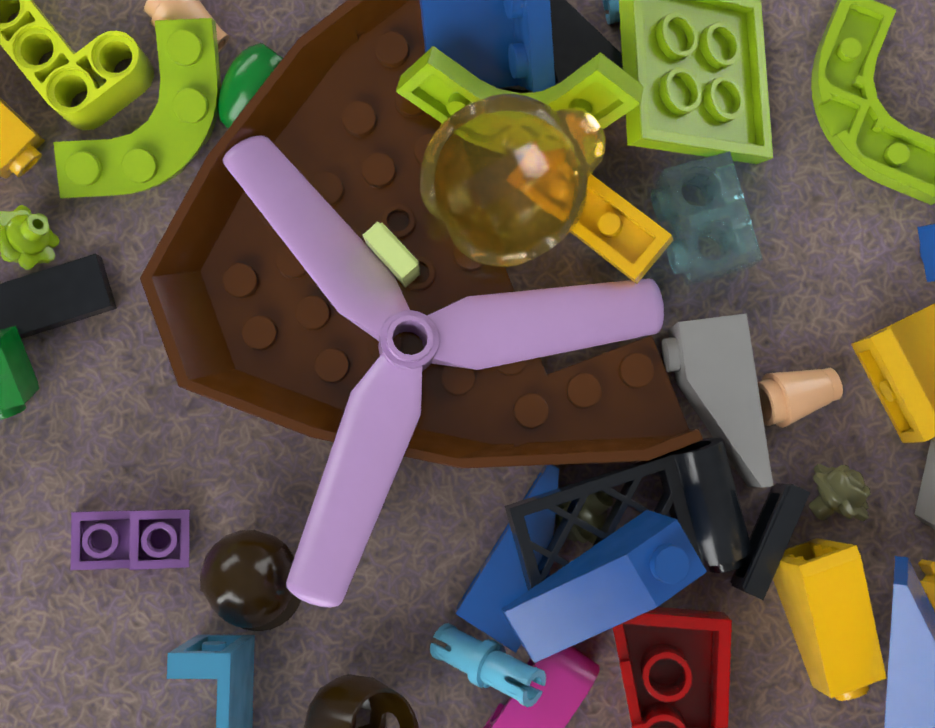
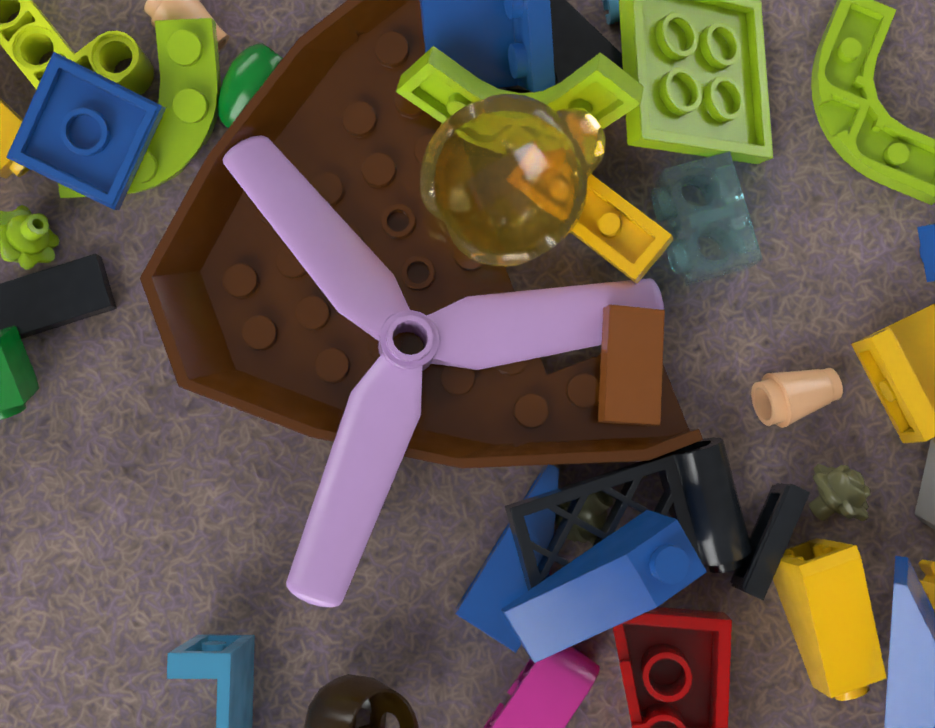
(86, 132): none -> blue plate
(130, 539): medium lavender slope -> none
(247, 580): dark brown helmet -> none
(392, 253): yellowish green tile -> none
(488, 664): medium azure pin -> none
(631, 365): none -> dark orange tile
(720, 382): light grey slope -> none

